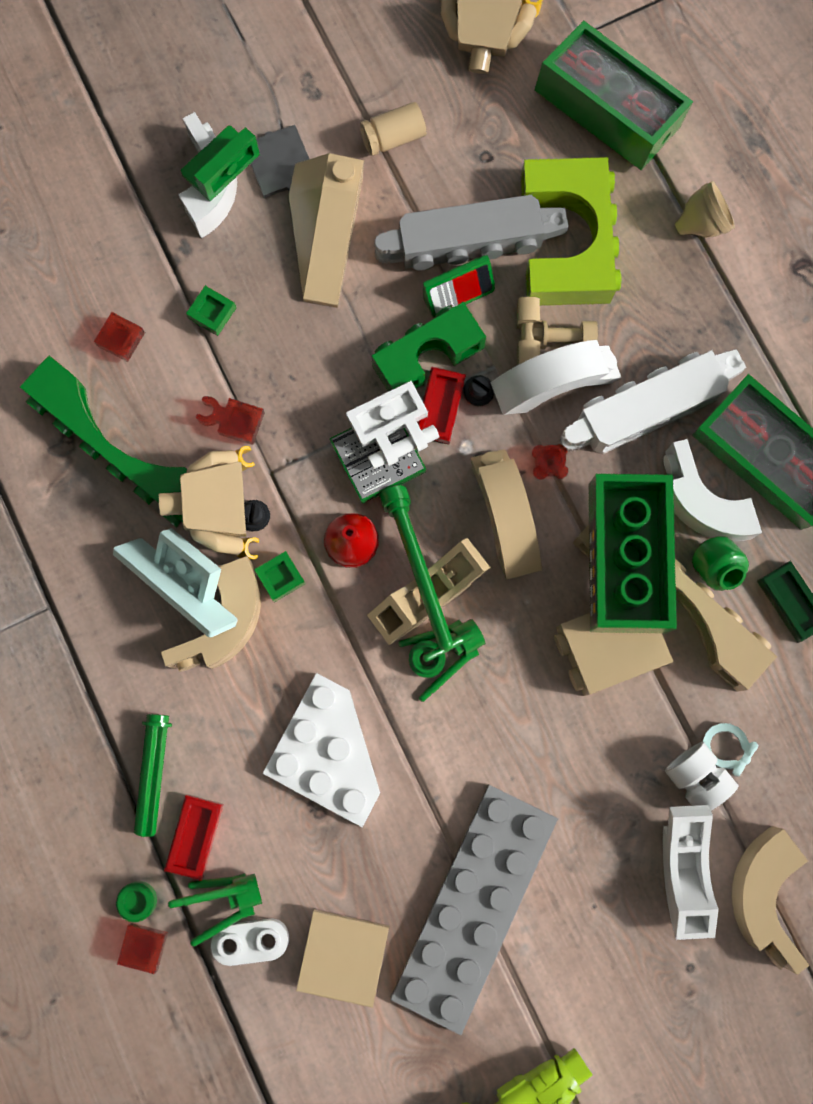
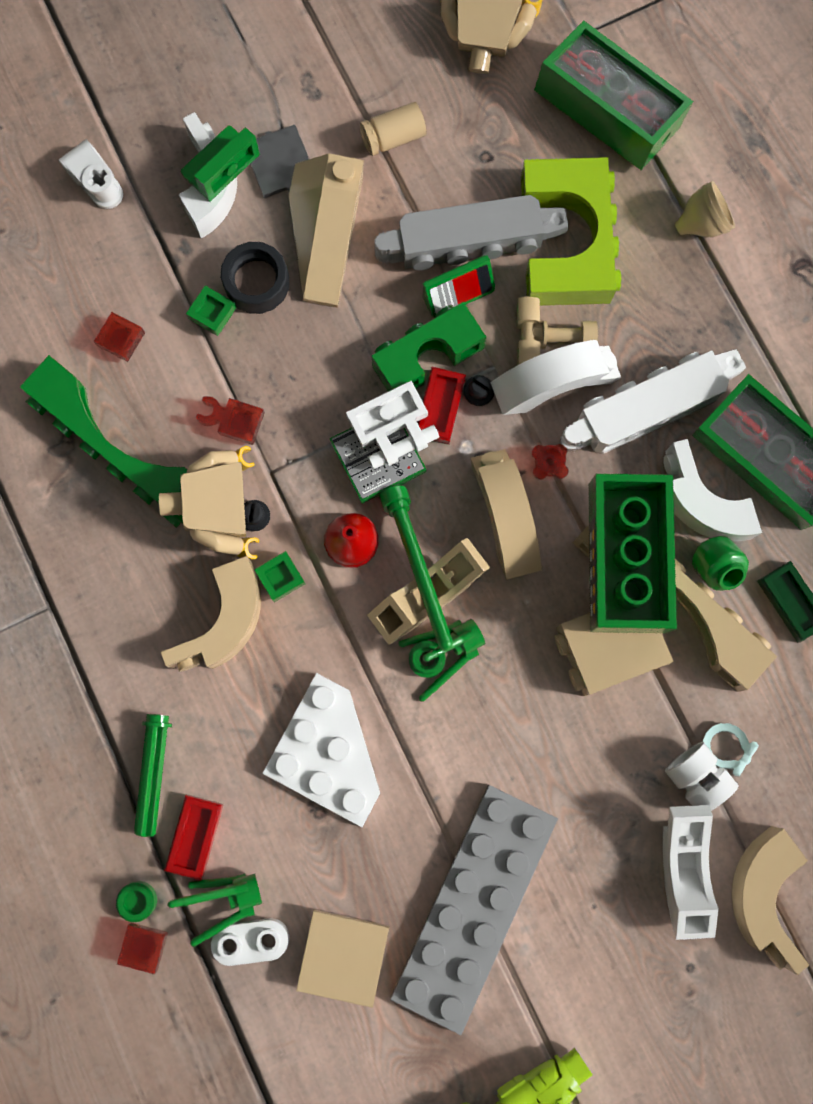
(93, 175): none -> white piece
(180, 577): light aqua bracket -> none
(247, 253): none -> black tyre

